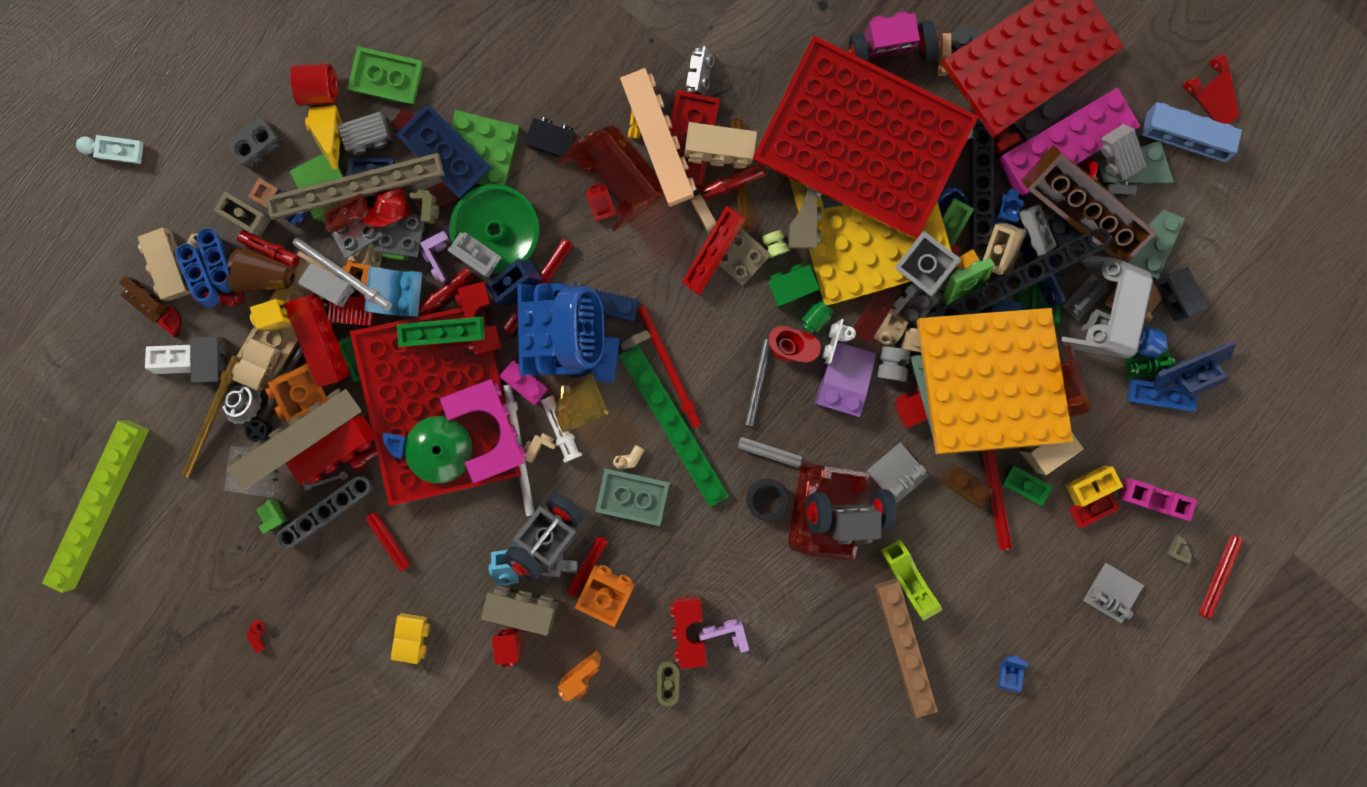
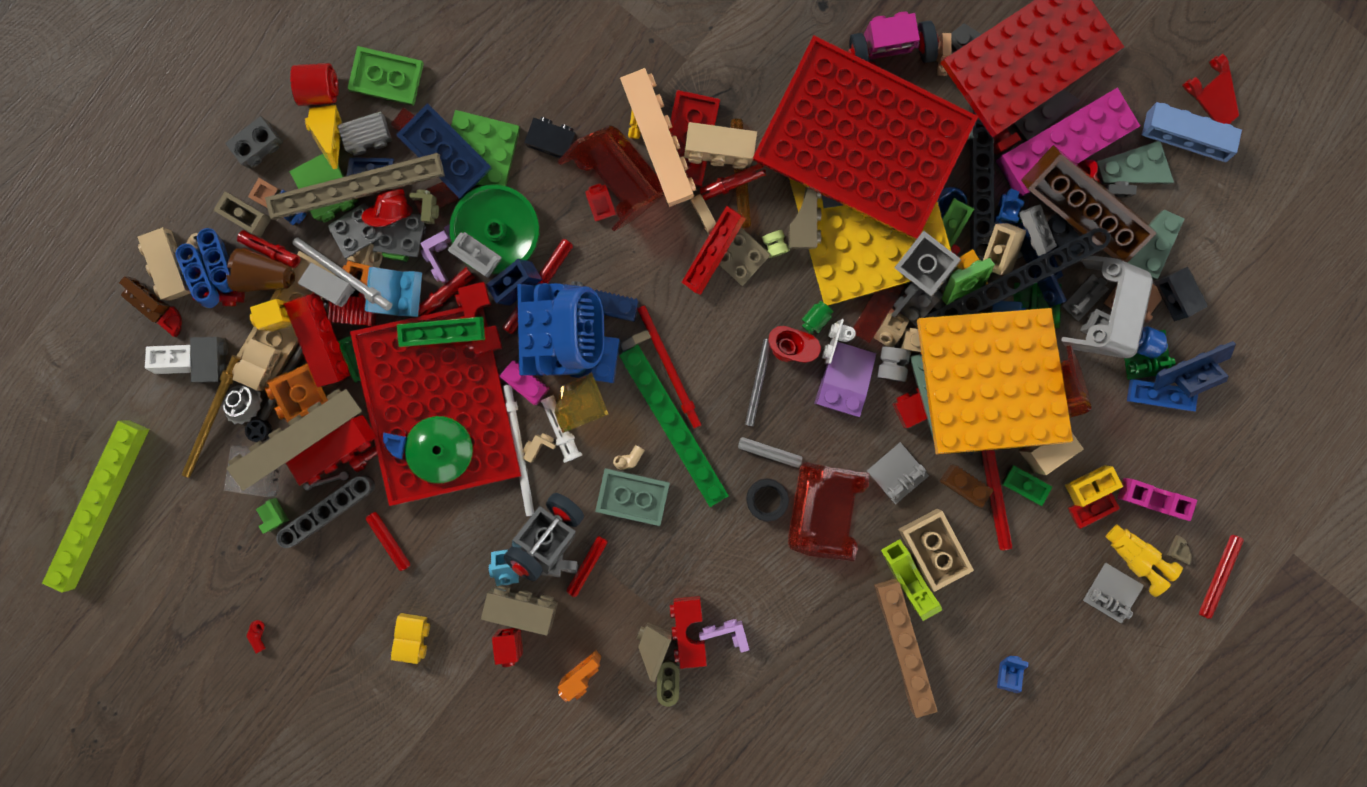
(111, 148): light aqua plate -> none
(346, 213): clear red plate -> none
(485, 399): dark pink arch -> none
(605, 595): orange plate -> none
(653, 647): none -> dark tan slope
(702, 61): light grey hinge -> none
(792, 285): green brick -> none
(851, 521): brick -> none
(936, 549): none -> tan brick
(1122, 152): light grey brick -> none
(1141, 557): none -> yellow piece

